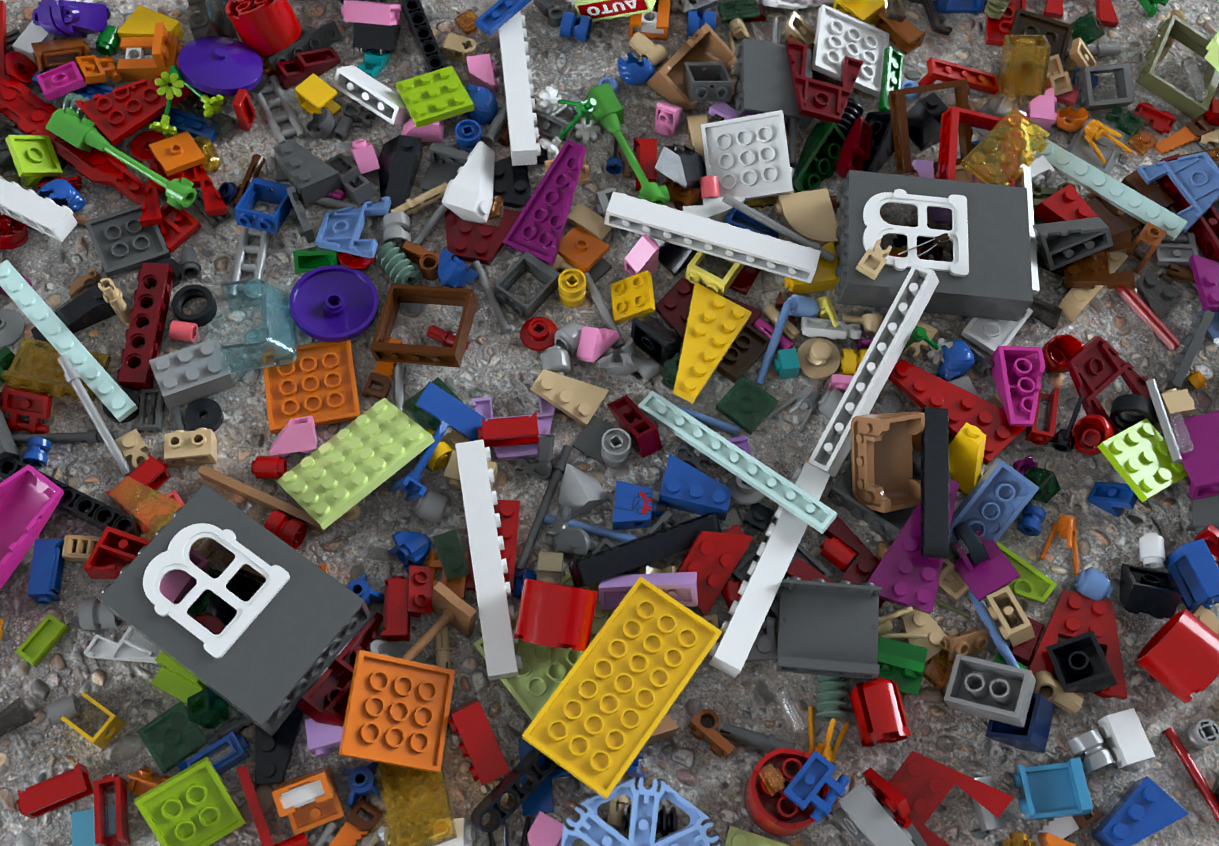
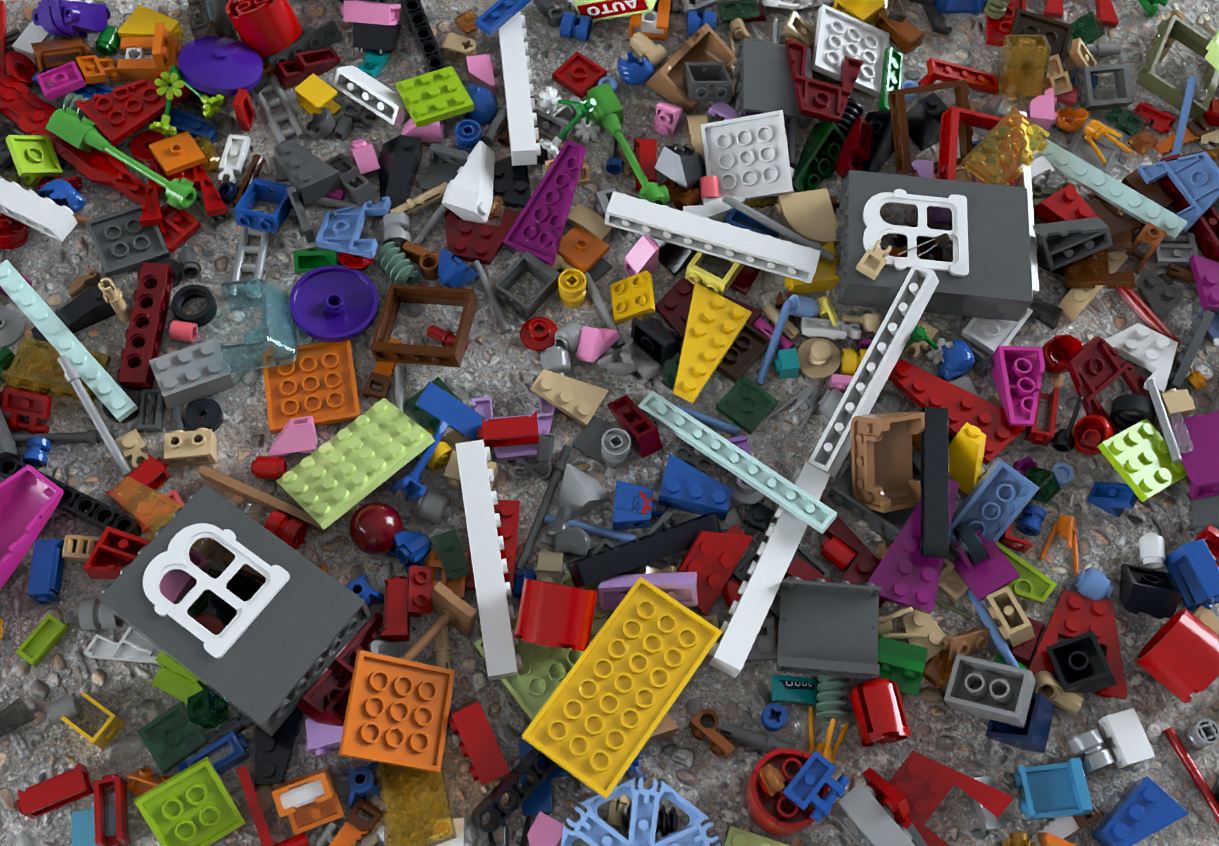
(233, 157): none -> white plate
(374, 528): none -> dark red piece
(579, 75): none -> red tile
(769, 720): none -> blue wheel
(794, 689): none -> teal slope
(1007, 540): none -> red bracket
(1063, 473): none -> light blue tile
(1147, 350): none -> white wing
(1184, 115): none -> medium blue bar

